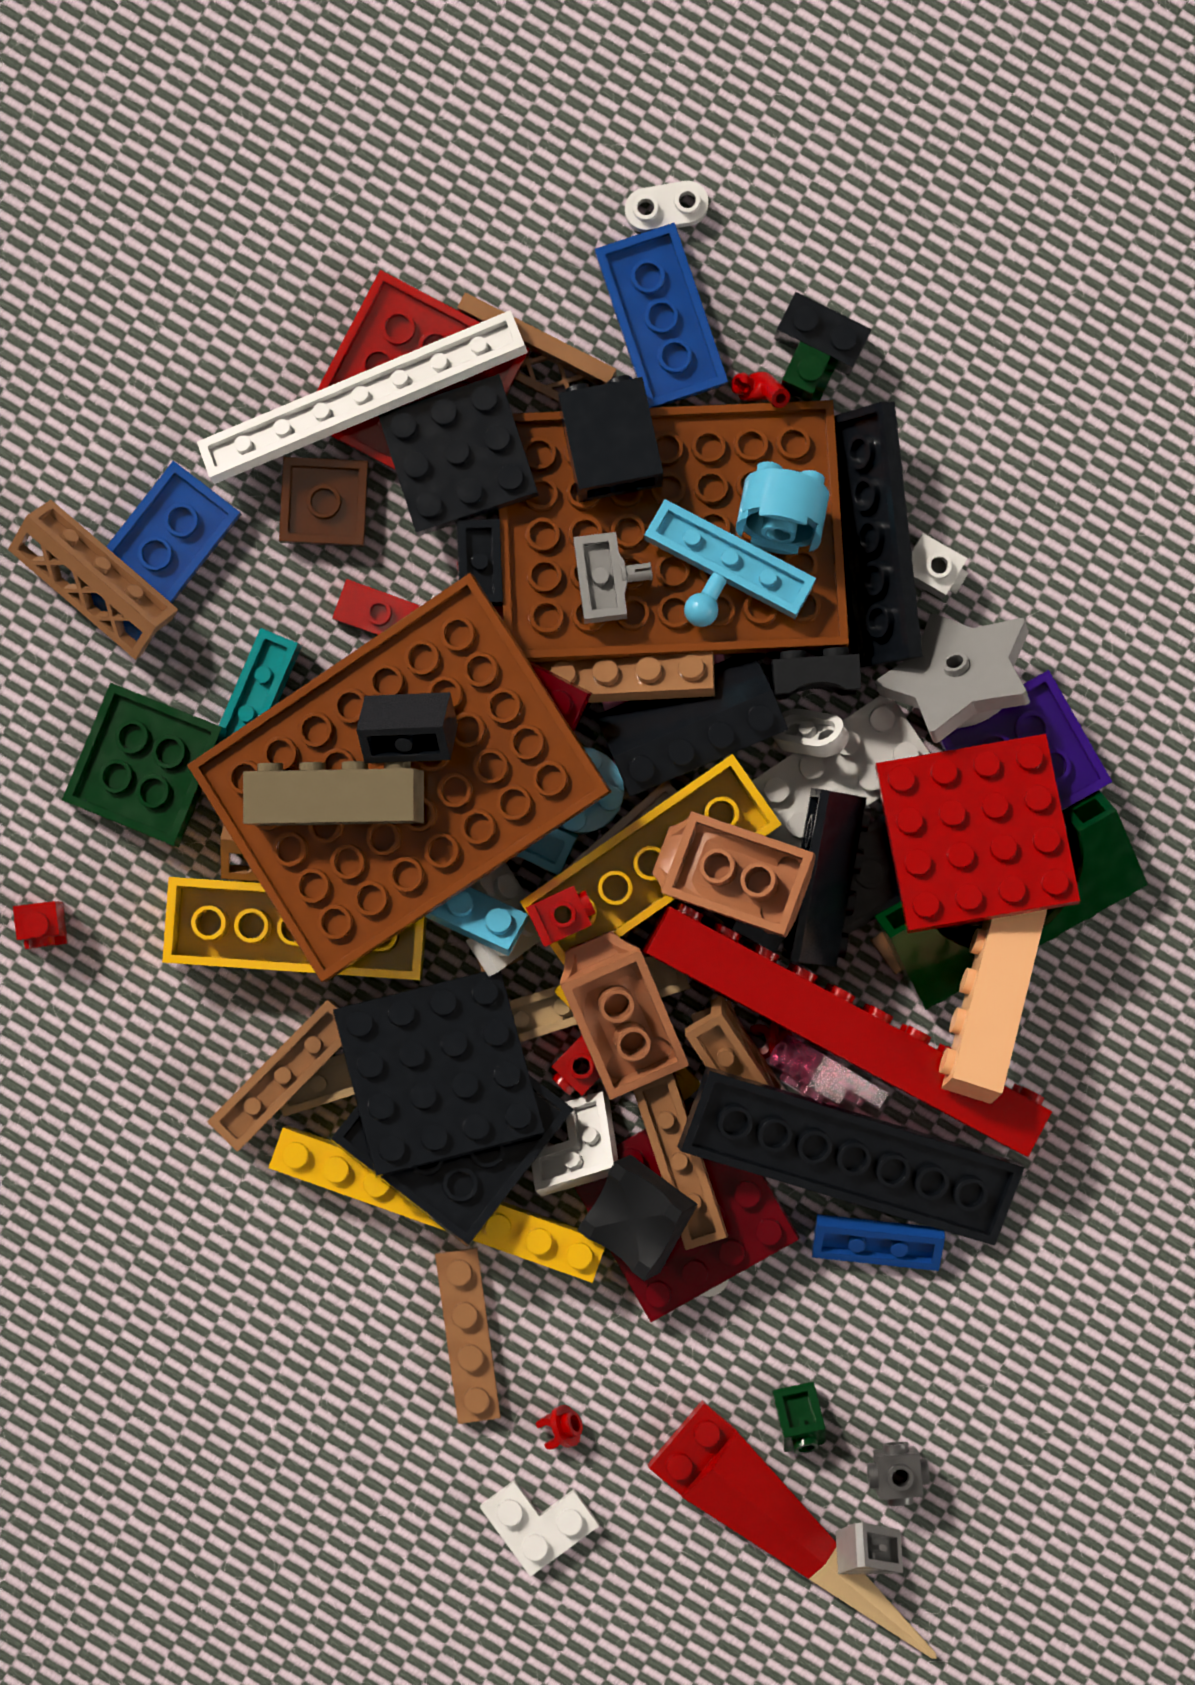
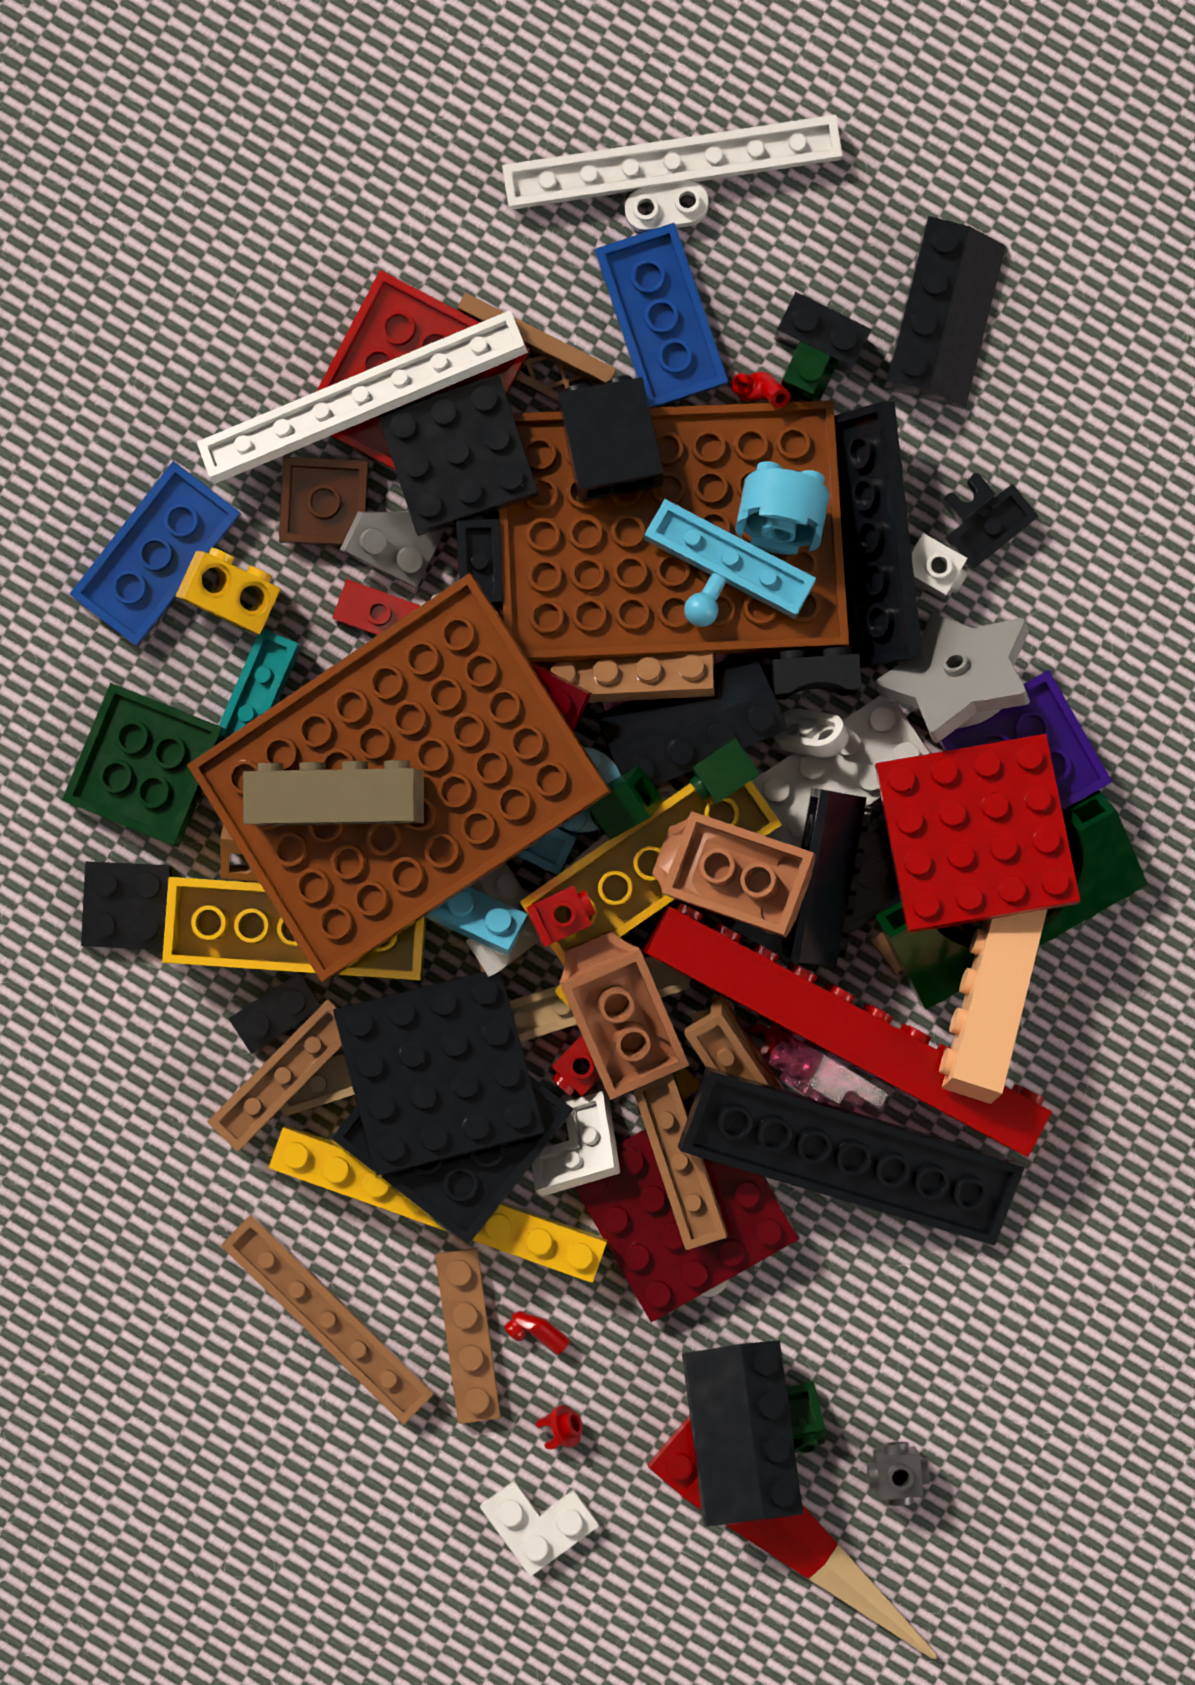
(40, 924): red brick -> none
(94, 571): medium nougat fence -> none
(124, 905): none -> black plate
(225, 598): none -> yellow brick
(275, 1013): none -> black plate
(327, 1319): none -> medium nougat plate
(391, 544): none -> light grey wing
(407, 727): black brick -> none
(539, 1328): none -> red arm
(604, 577): light grey plate -> none
(628, 804): none -> dark green brick
(638, 1217): black brick -> none
(672, 162): none -> white plate
(723, 772): none -> dark green brick
(742, 1433): none -> black slope
(868, 1549): light grey slope -> none
(878, 1242): blue plate -> none
(945, 313): none -> black slope
(987, 520): none -> black plate

